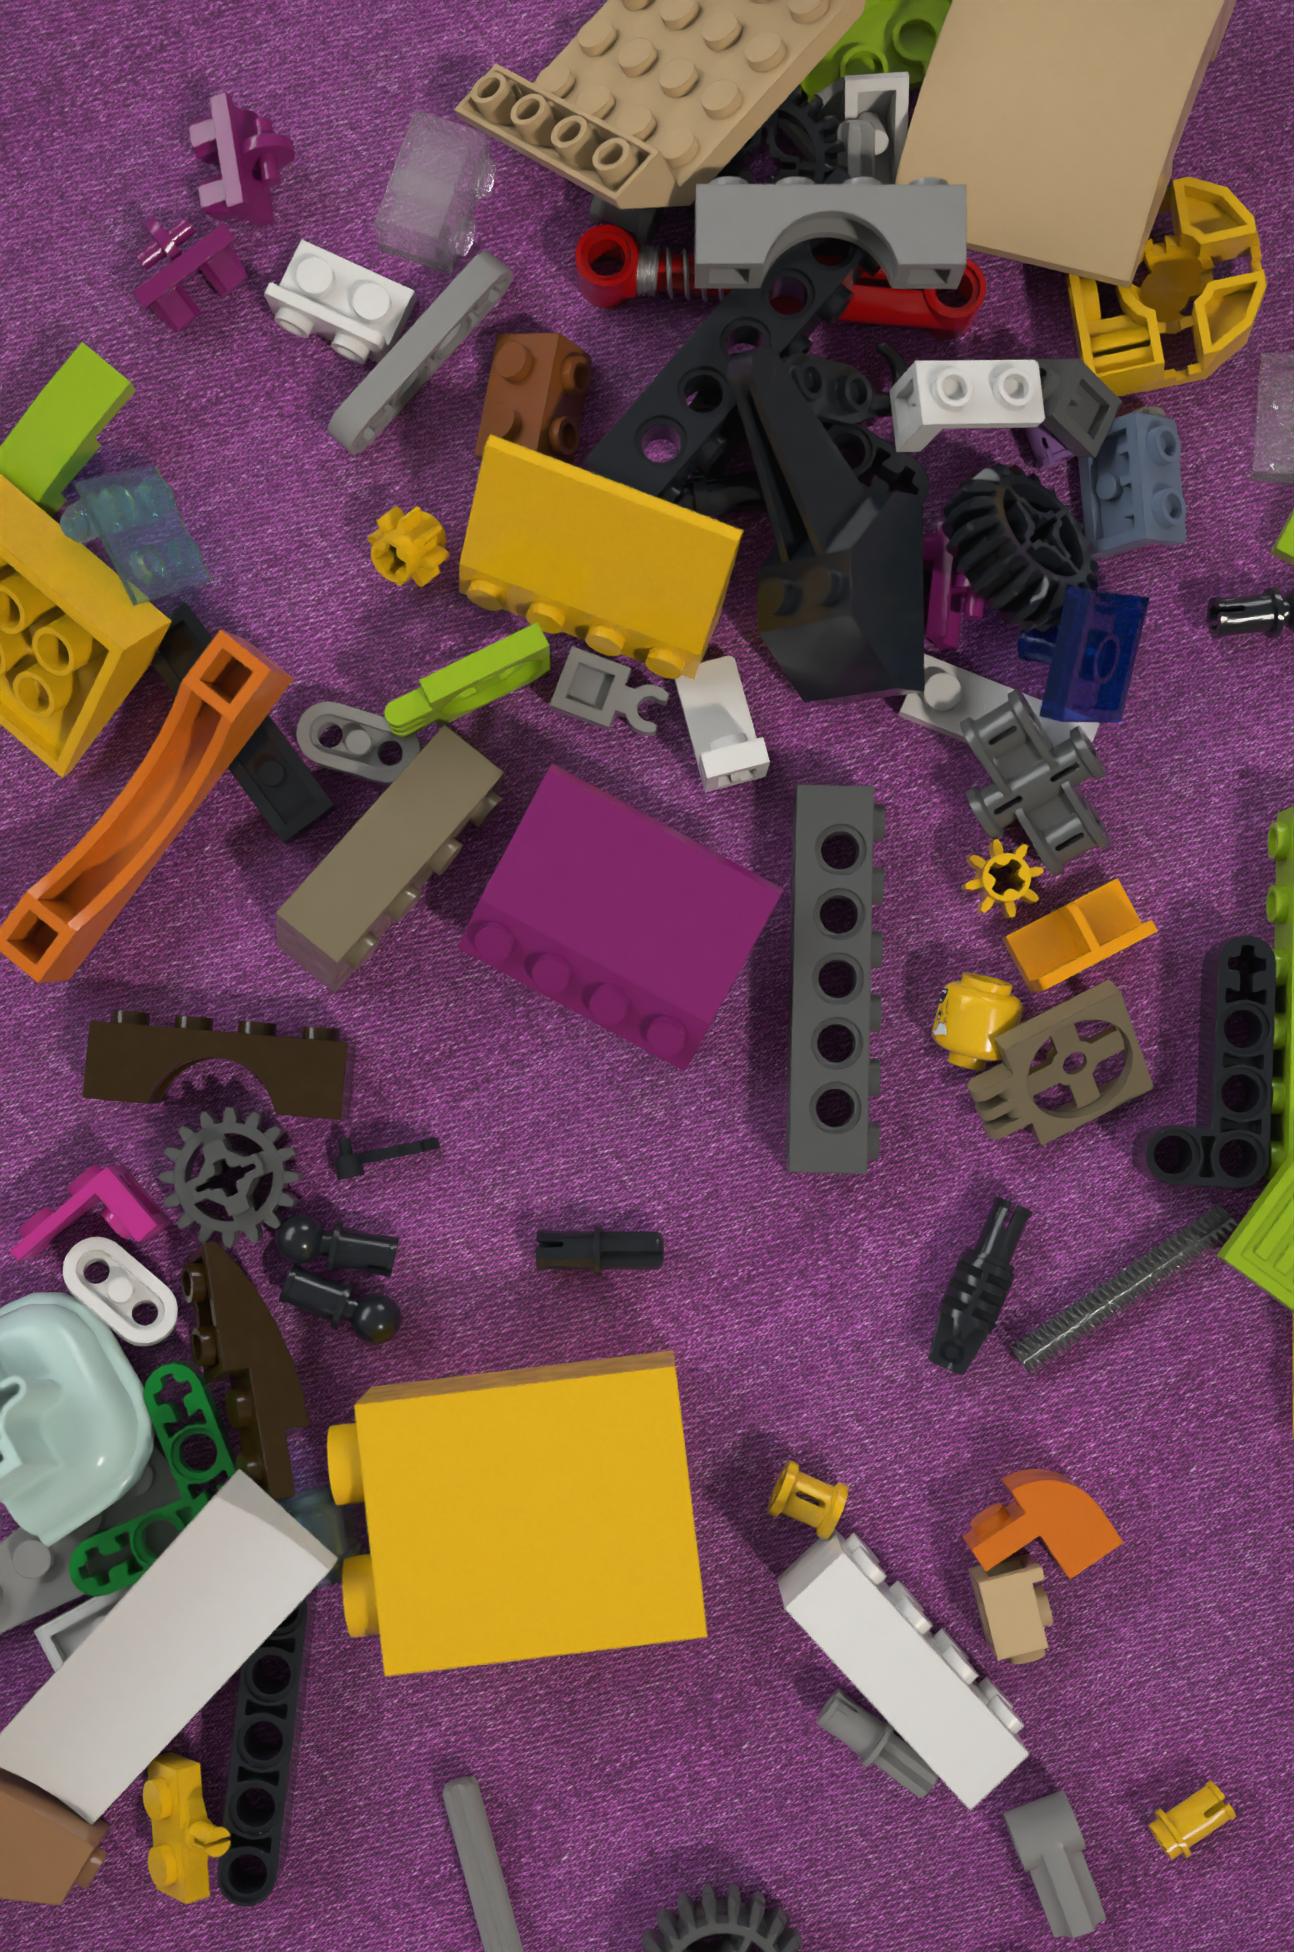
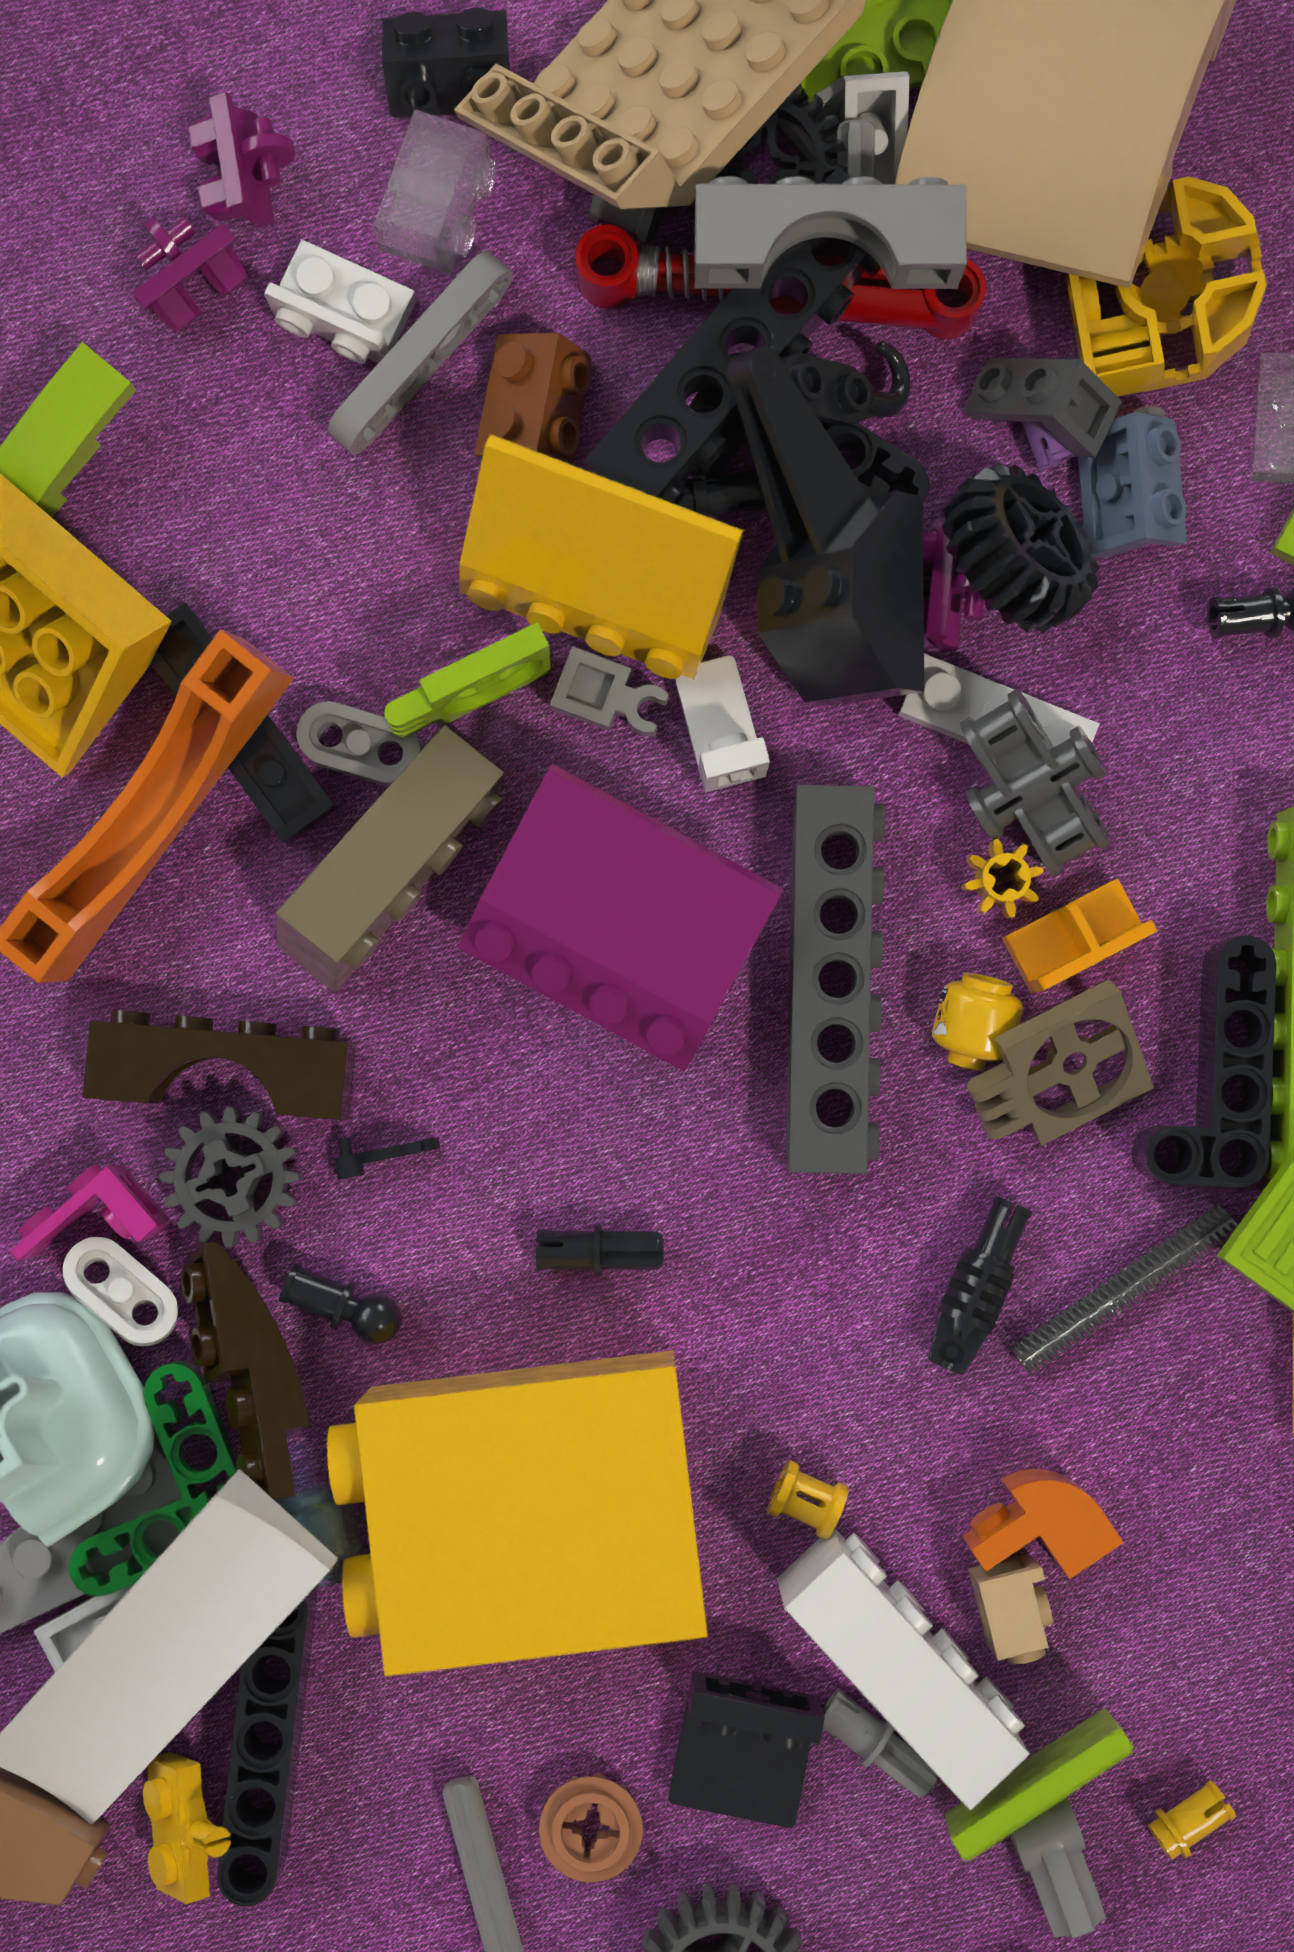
(140, 531): clear light blue hinge -> none
(304, 1239): black pin -> none
(408, 546): yellow gear -> none
(440, 57): none -> black bracket
(611, 1849): none -> nougat gear
(744, 1749): none -> black bracket
(964, 396): white bracket -> none
(1039, 1784): none -> lime tile
(1088, 654): clear blue tile -> none

